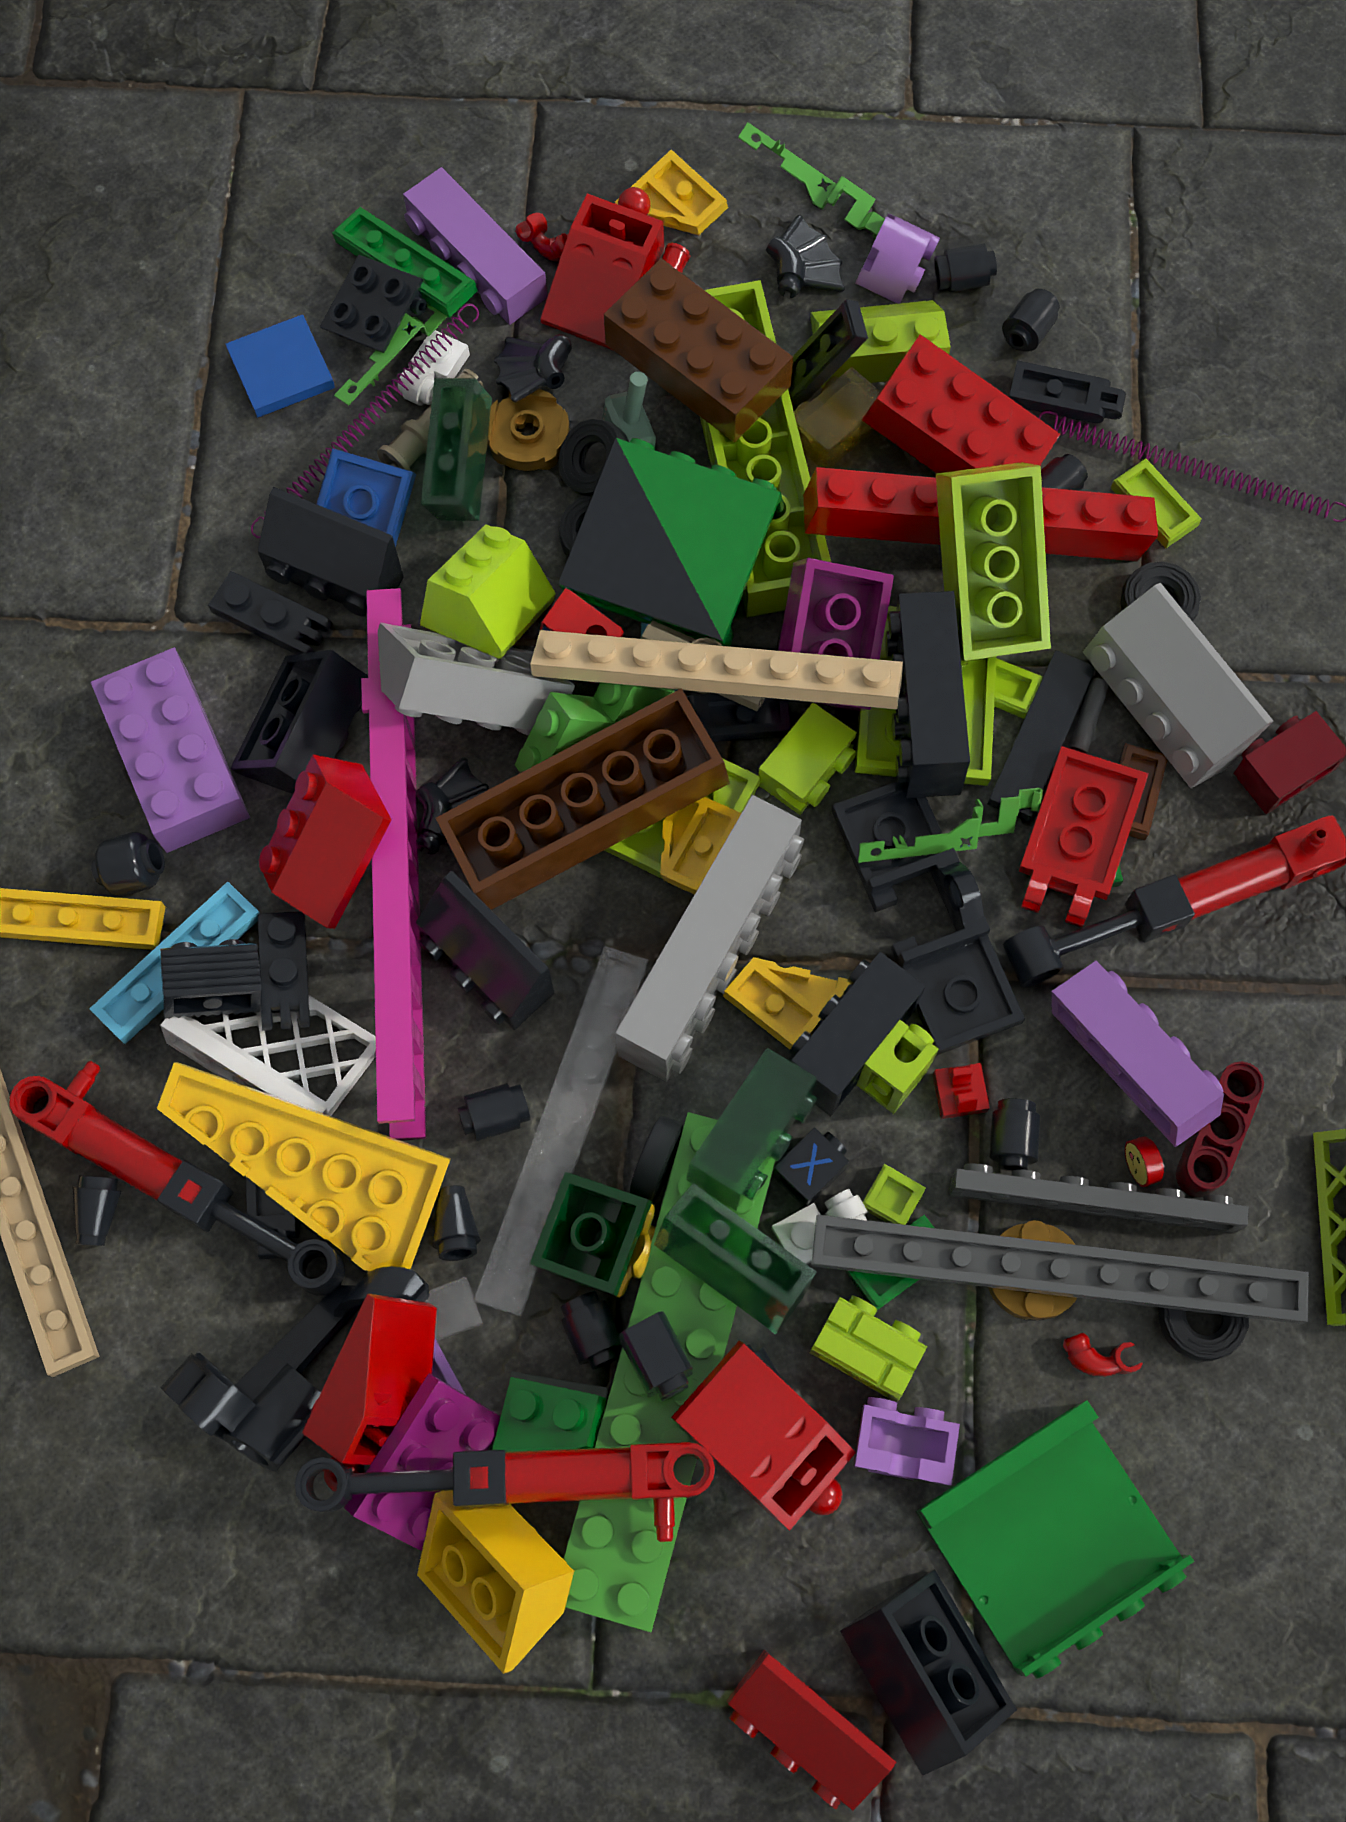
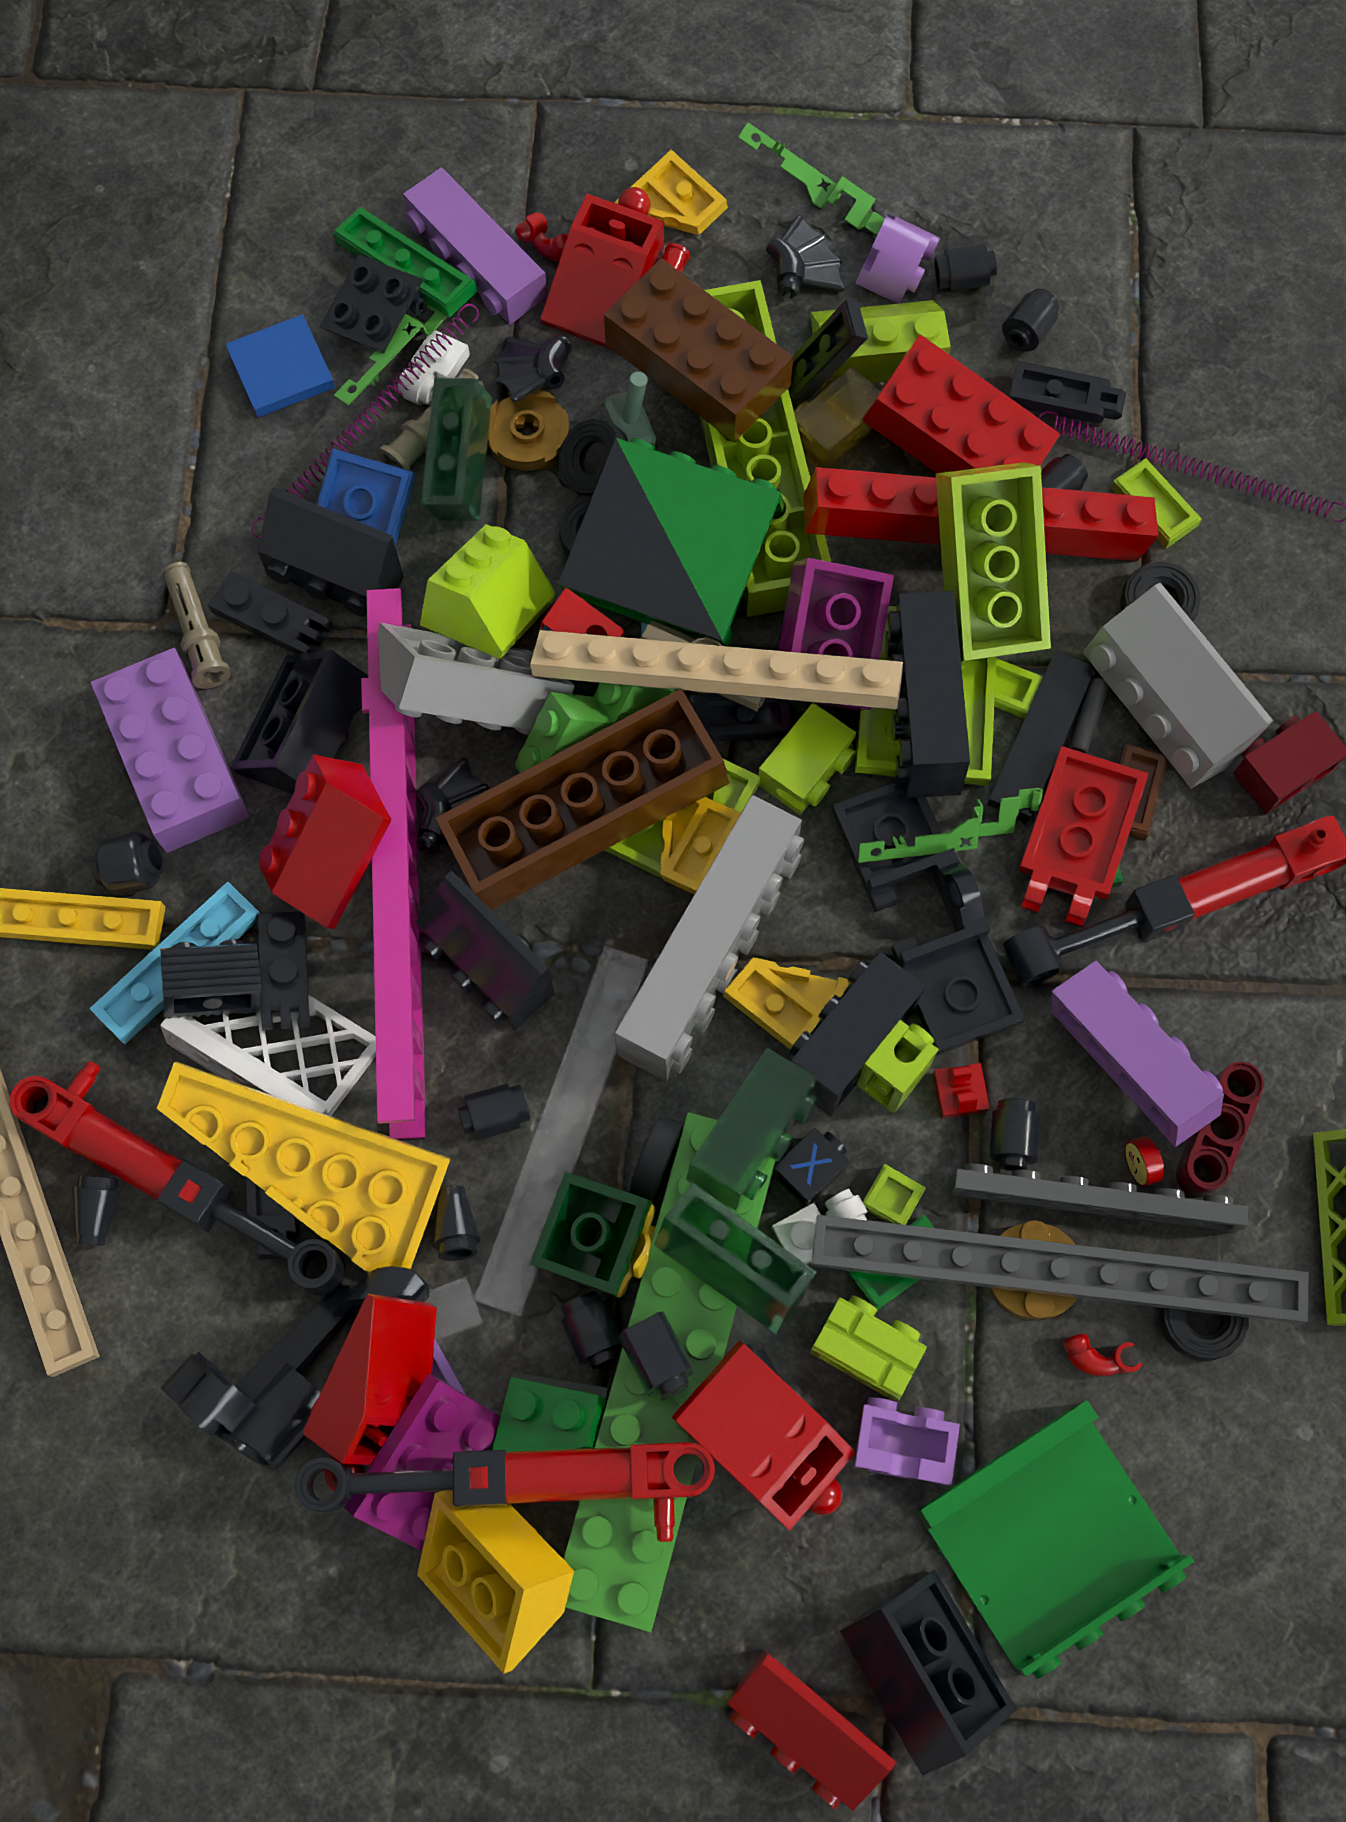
(199, 640): none -> dark tan pin

